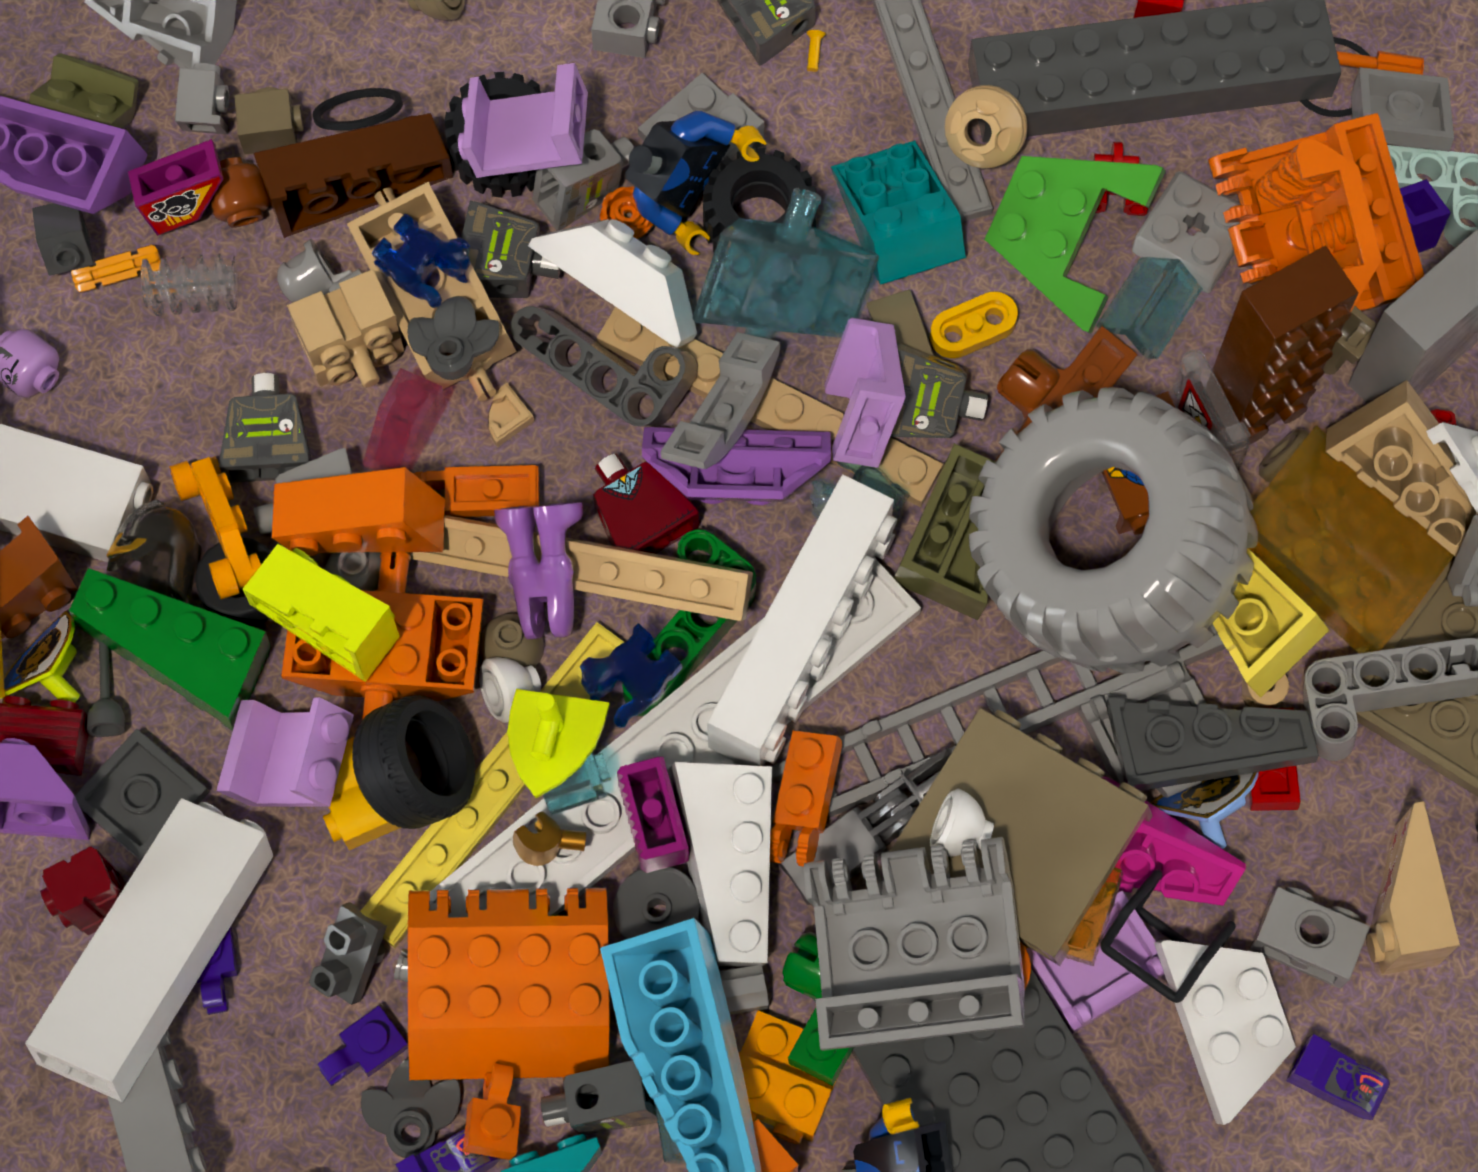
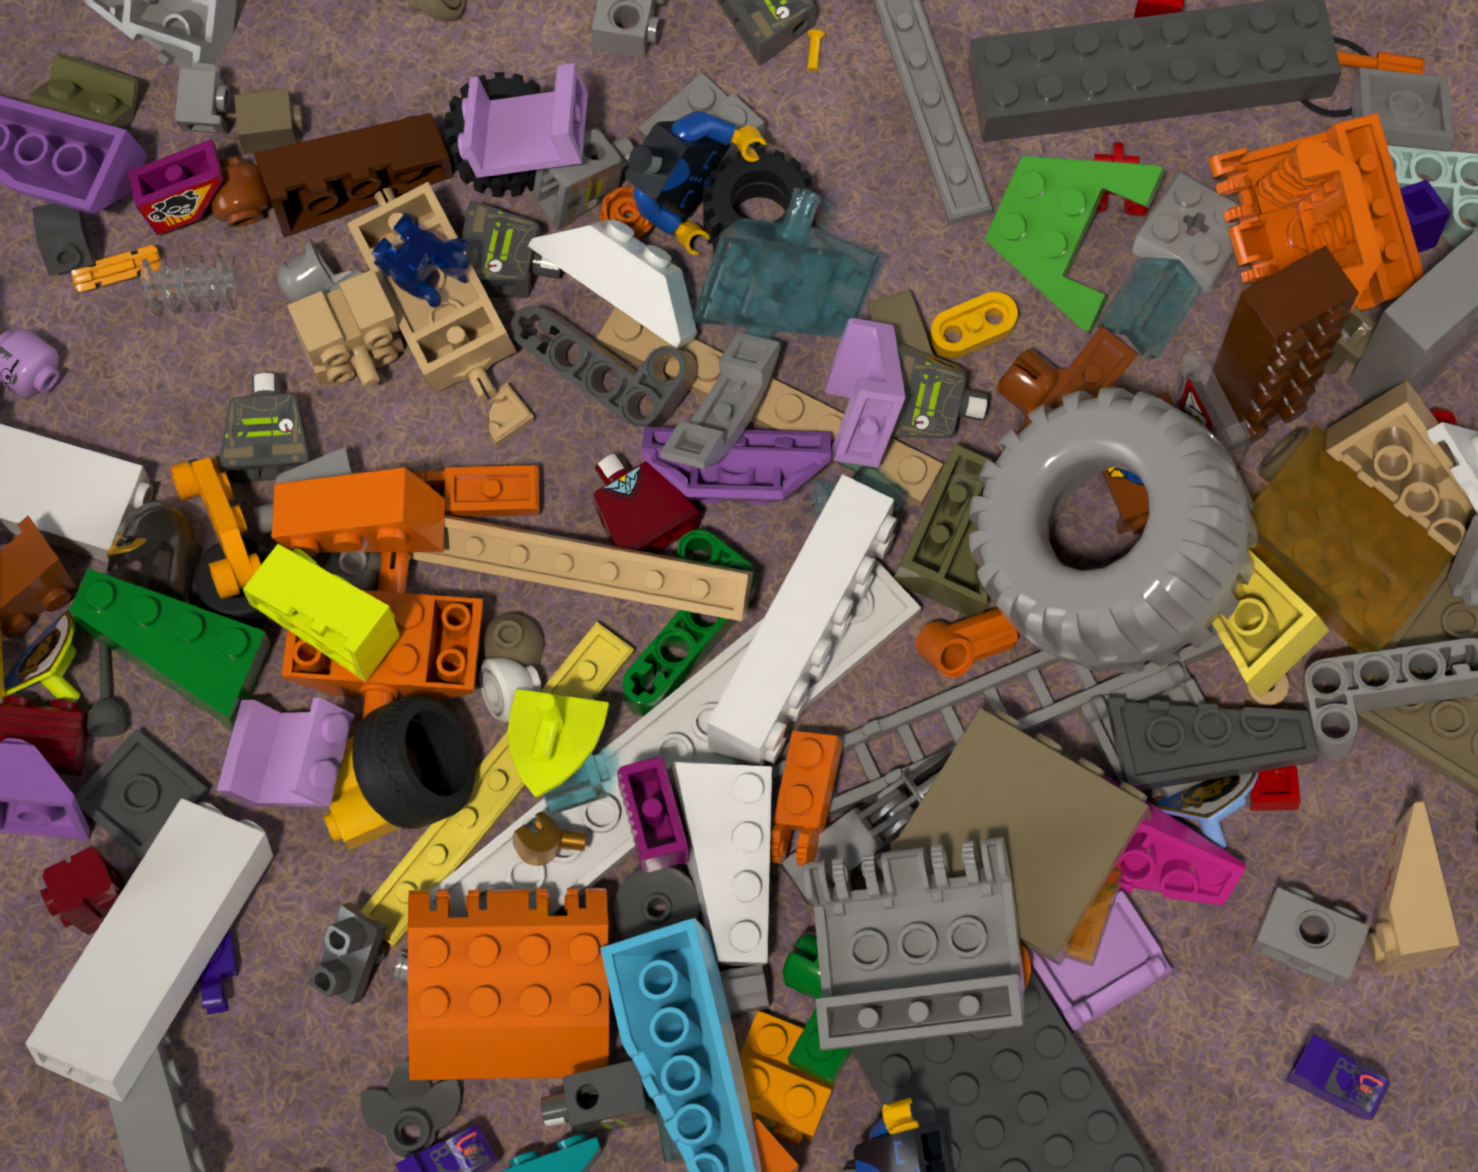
(355, 124): black piece -> none
(368, 1044): dark purple plate -> none
(404, 422): clear pink slope -> none
(453, 332): dark grey plate -> none
(490, 1121): orange plate -> none
(543, 581): medium lavender piece -> none
(640, 676): clear blue animal -> none
(900, 211): teal slope -> none
(960, 821): white brick -> none
(966, 641): none -> orange piece
(1003, 115): tan piece -> none
(1136, 902): black piece -> none
(1229, 1022): white wing -> none

